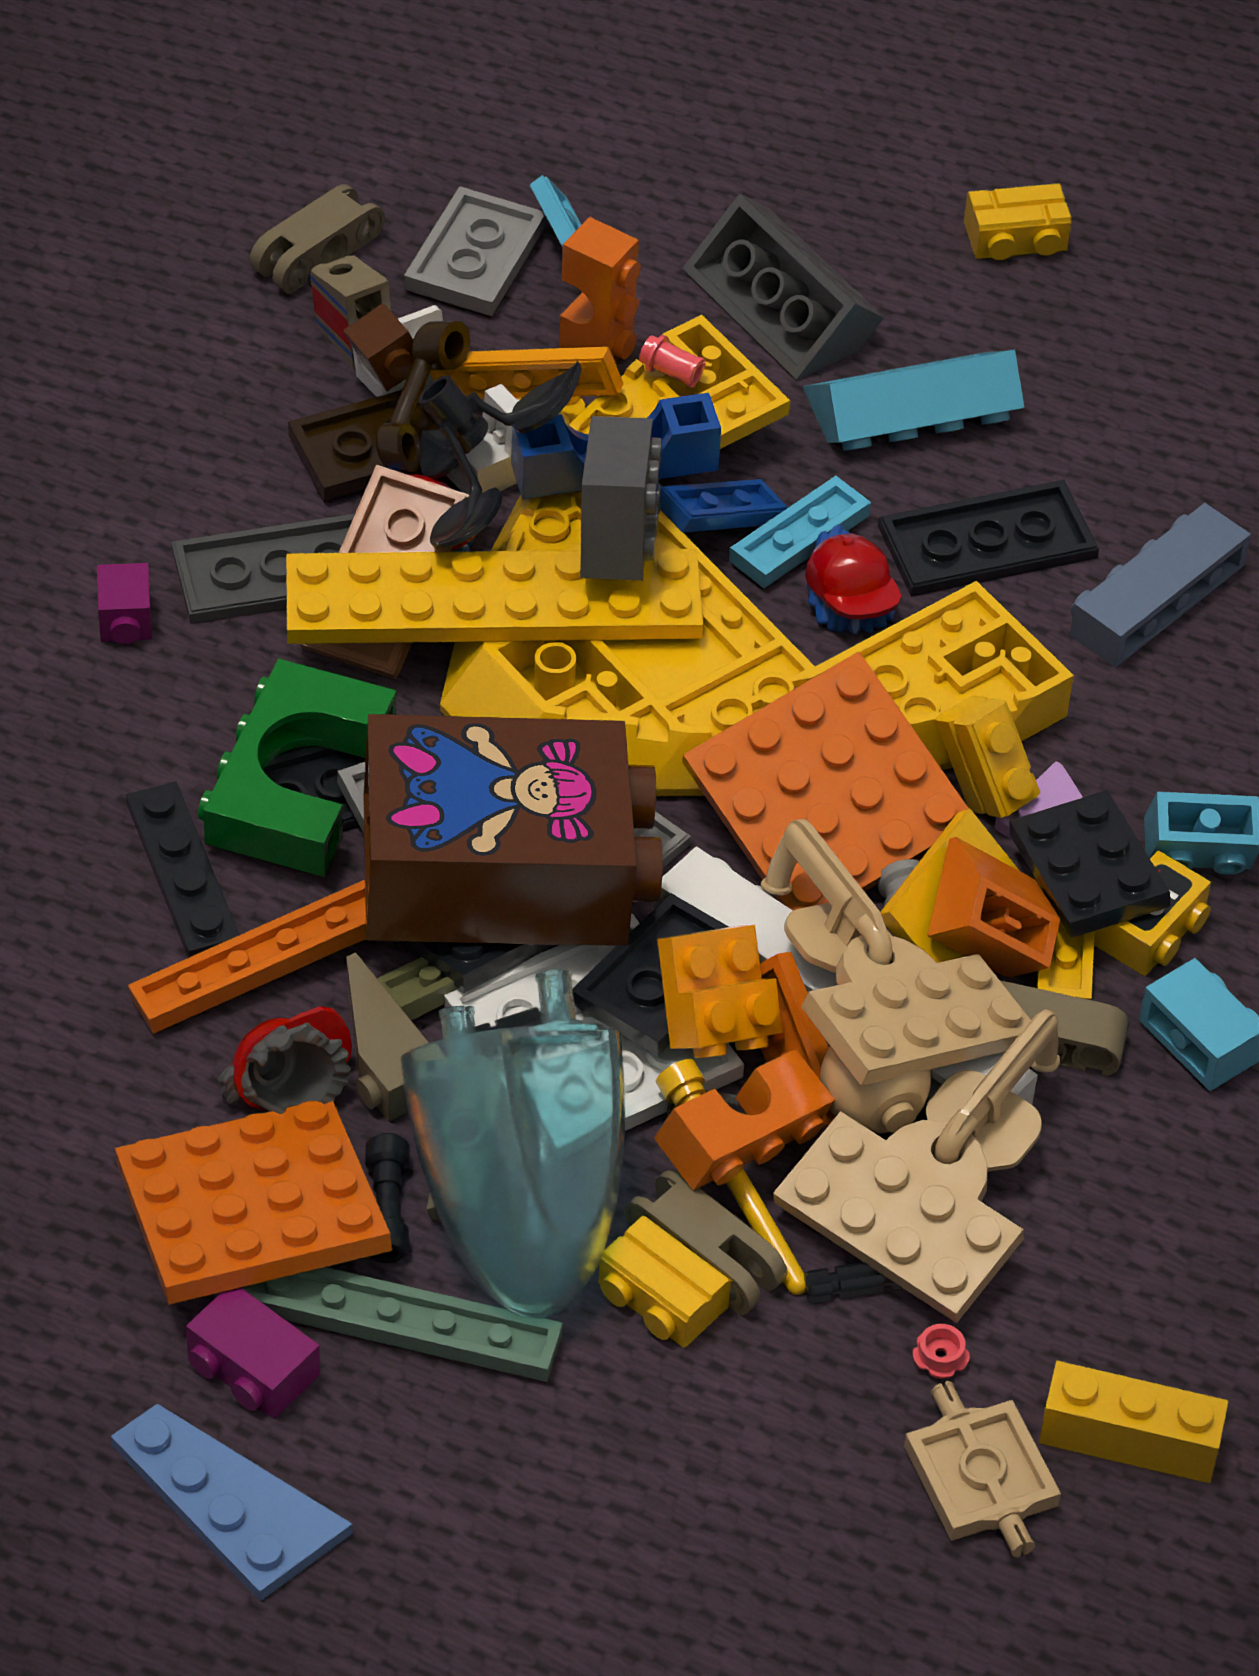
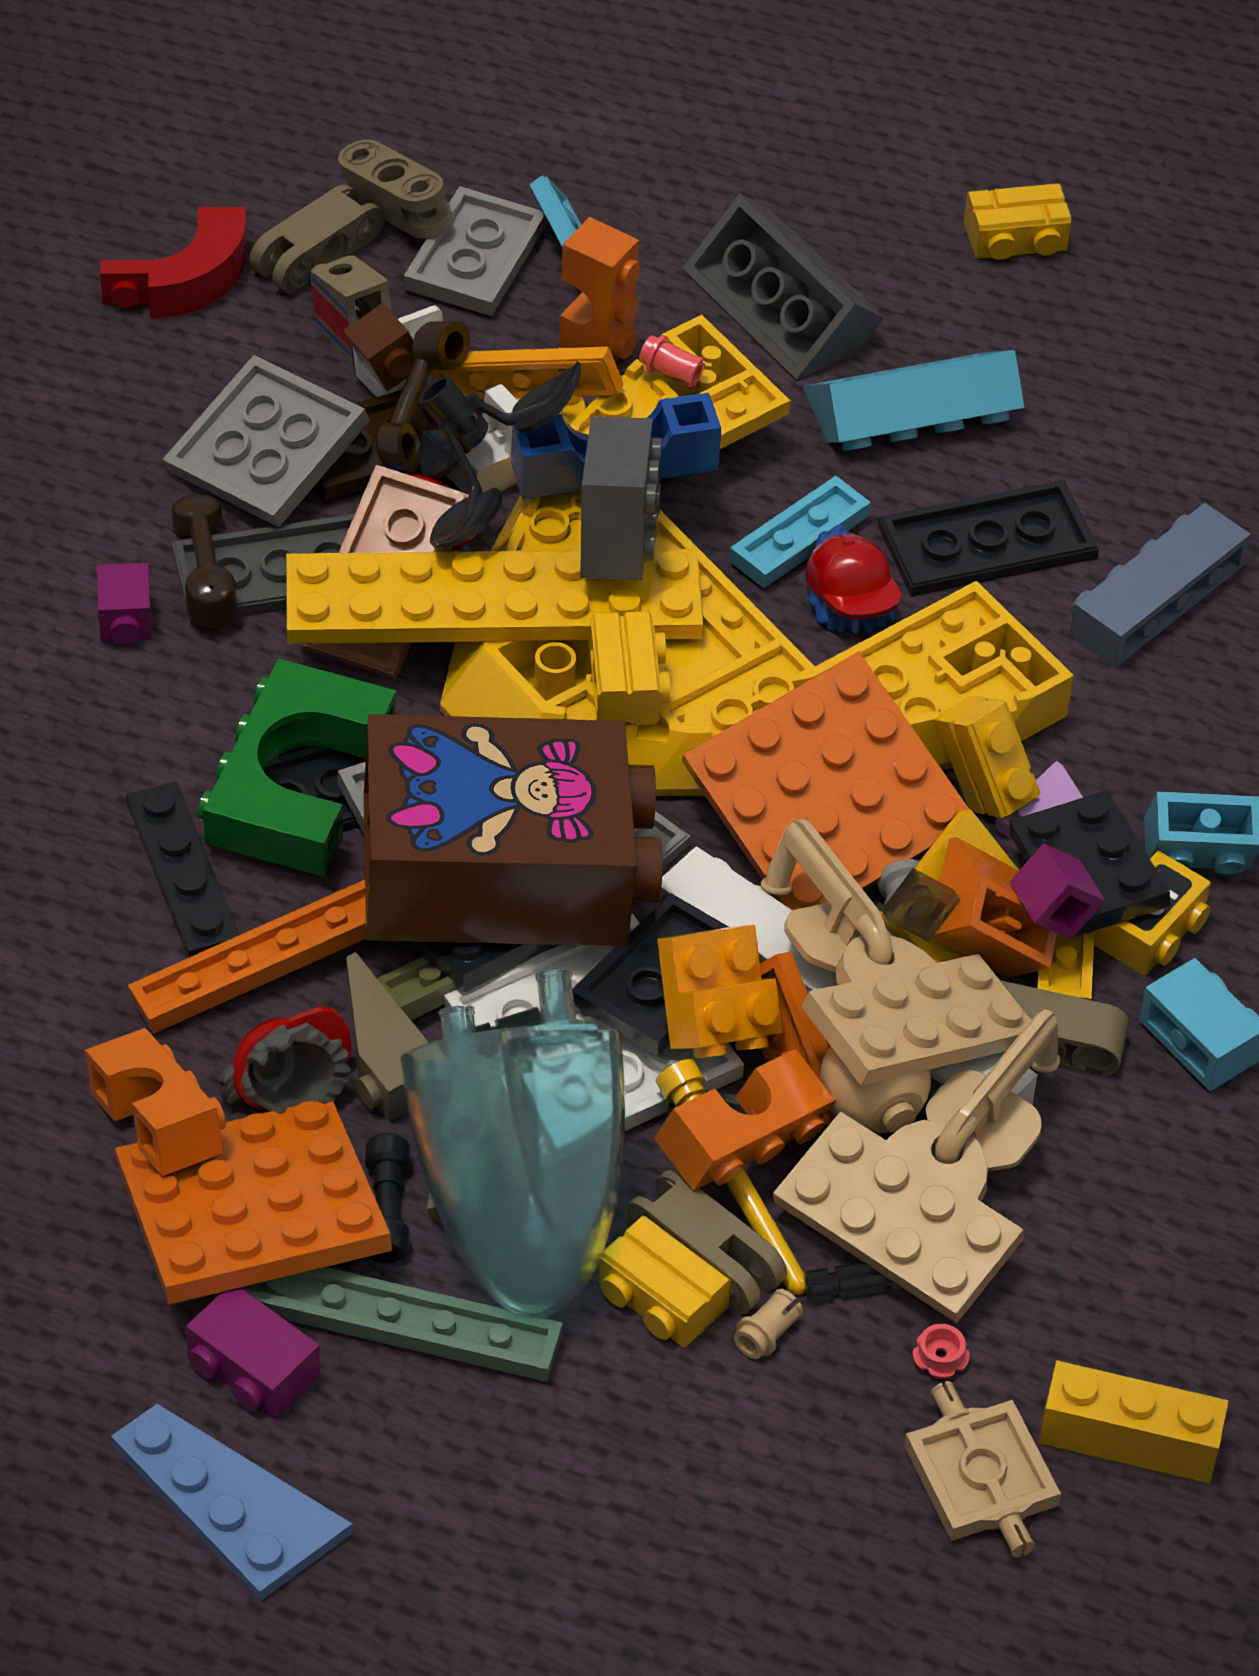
(171, 1113): none -> orange arch
(188, 278): none -> red arch
(209, 587): none -> dark brown piece
(266, 440): none -> light grey plate
(399, 186): none -> dark tan piece
(626, 667): none -> yellow brick
(720, 505): blue tile -> none
(767, 1325): none -> tan pin
(920, 904): none -> clear smoke plate
(1057, 891): none -> magenta brick

